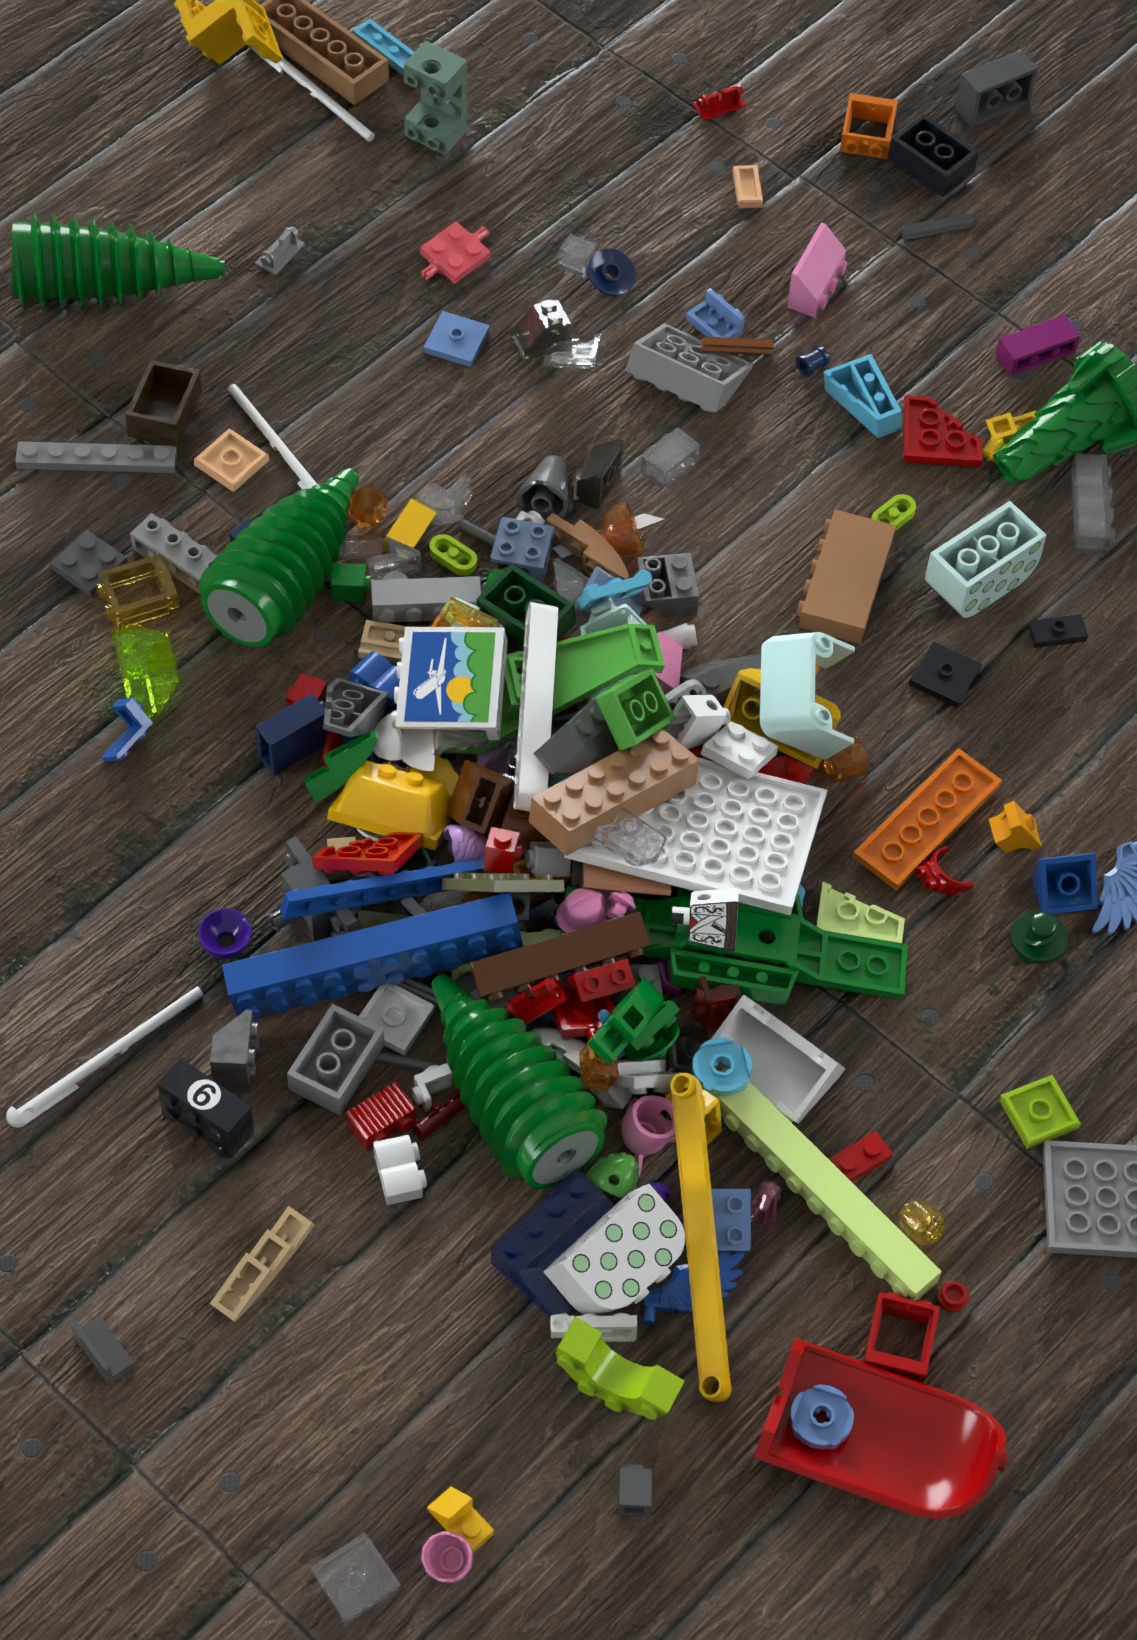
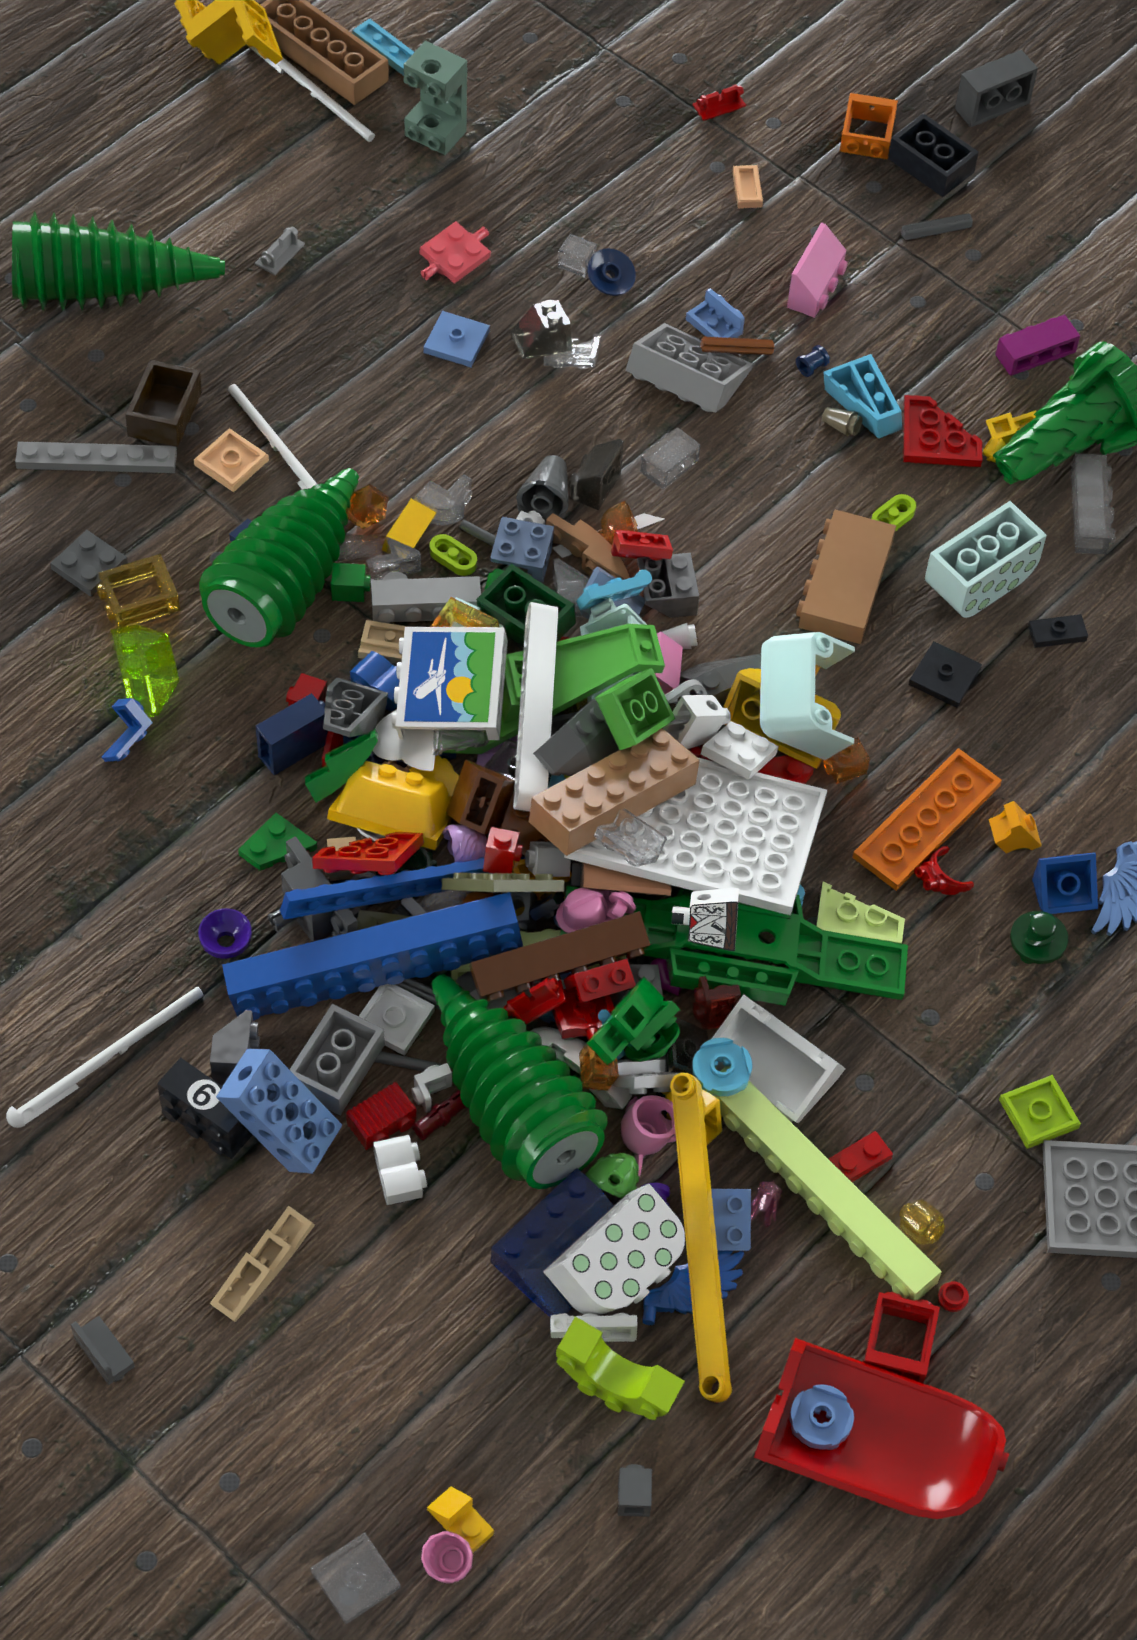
(180, 553): light grey brick -> none
(269, 843): none -> green wing
(279, 1110): none -> medium blue brick
(639, 544): none -> red bracket
(843, 420): none -> dark tan cone

